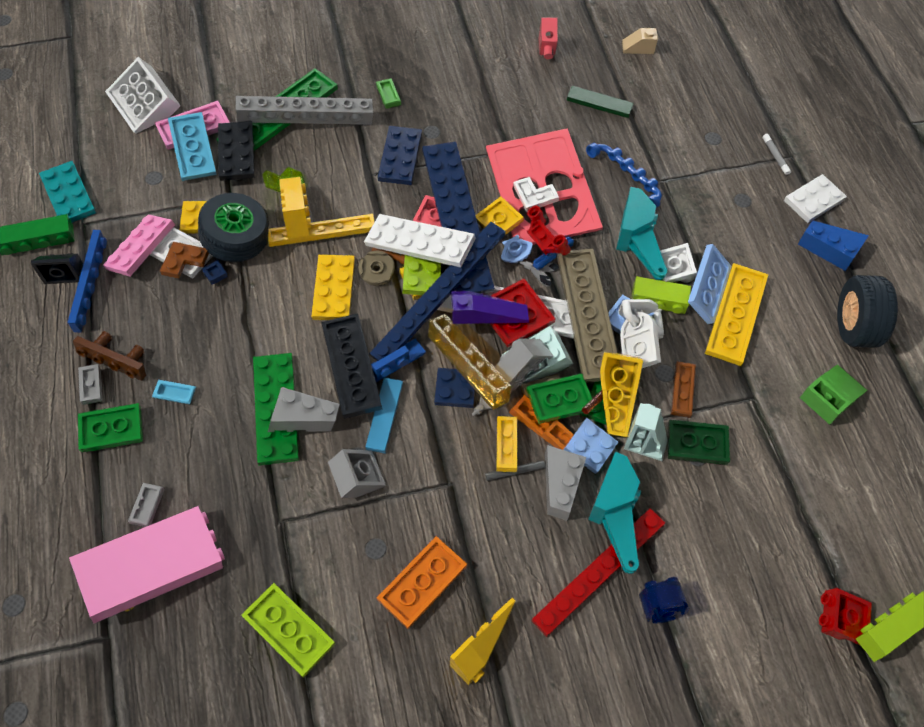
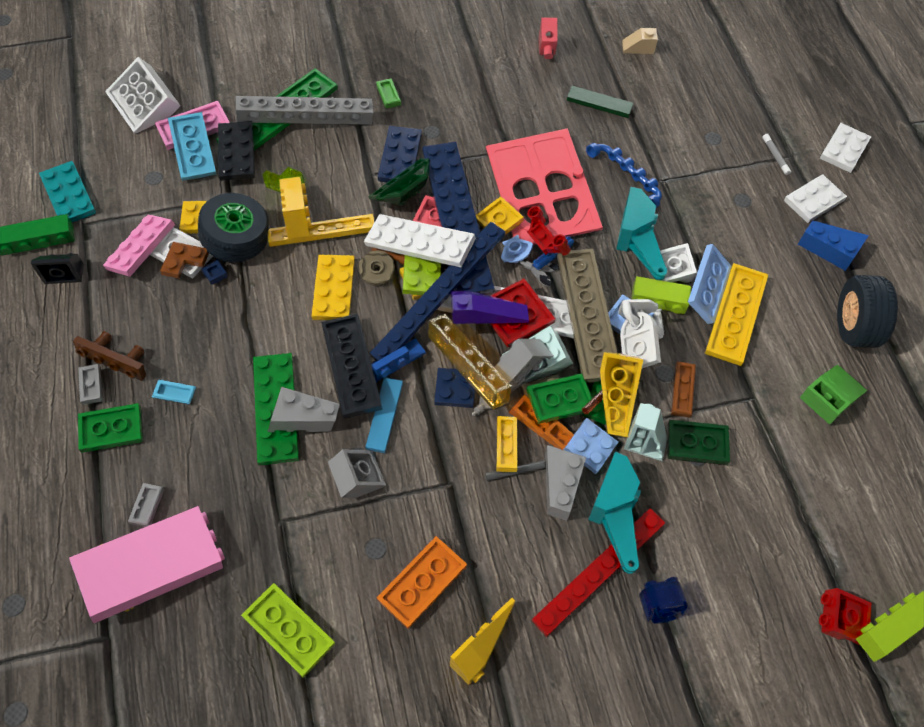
(86, 285): blue plate -> none
(404, 185): none -> dark green wedge
(535, 197): white plate -> none
(845, 147): none -> white plate

